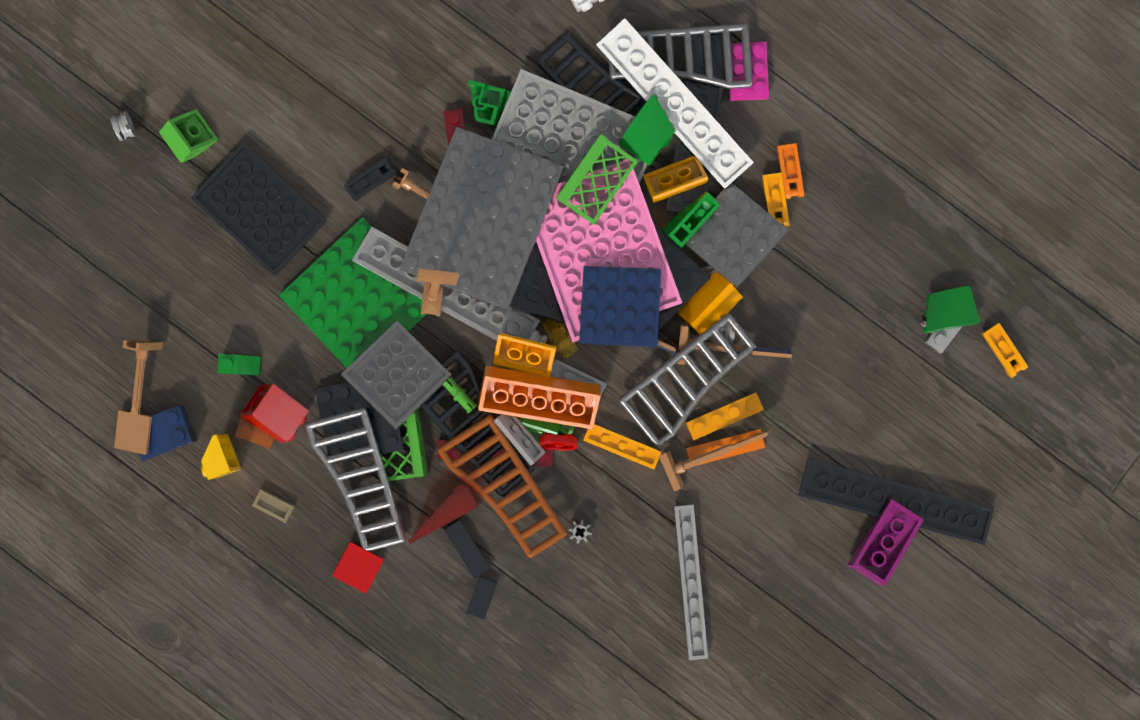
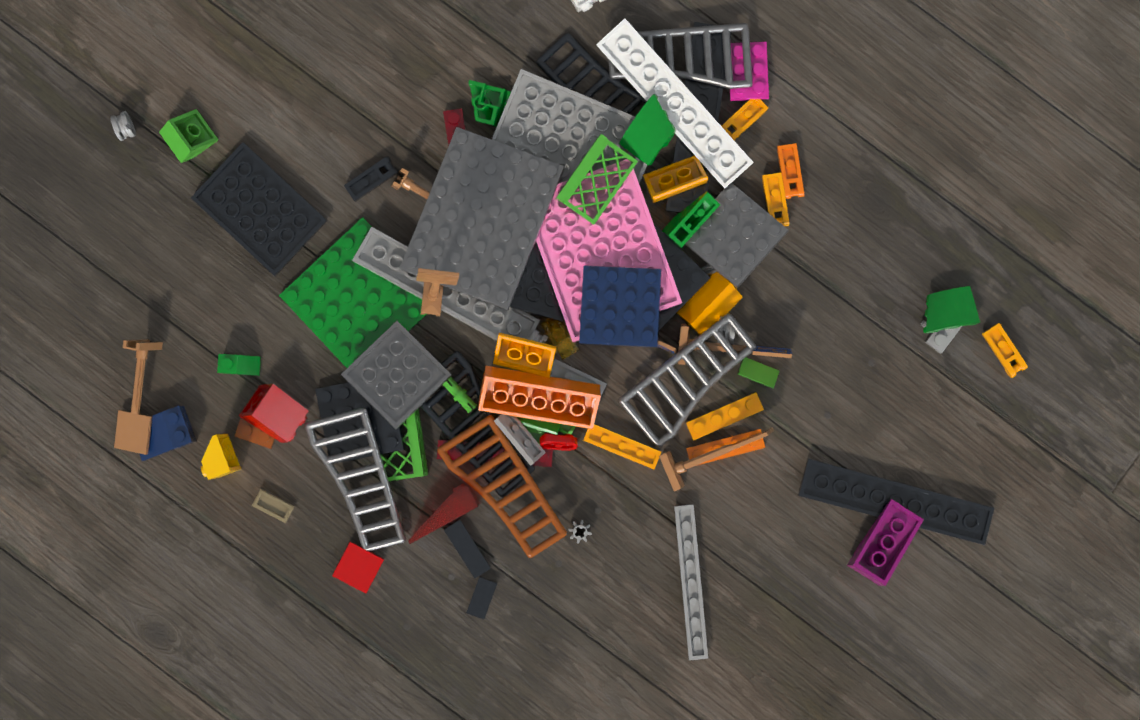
(745, 117): none -> light orange plate
(758, 372): none -> bright green slope

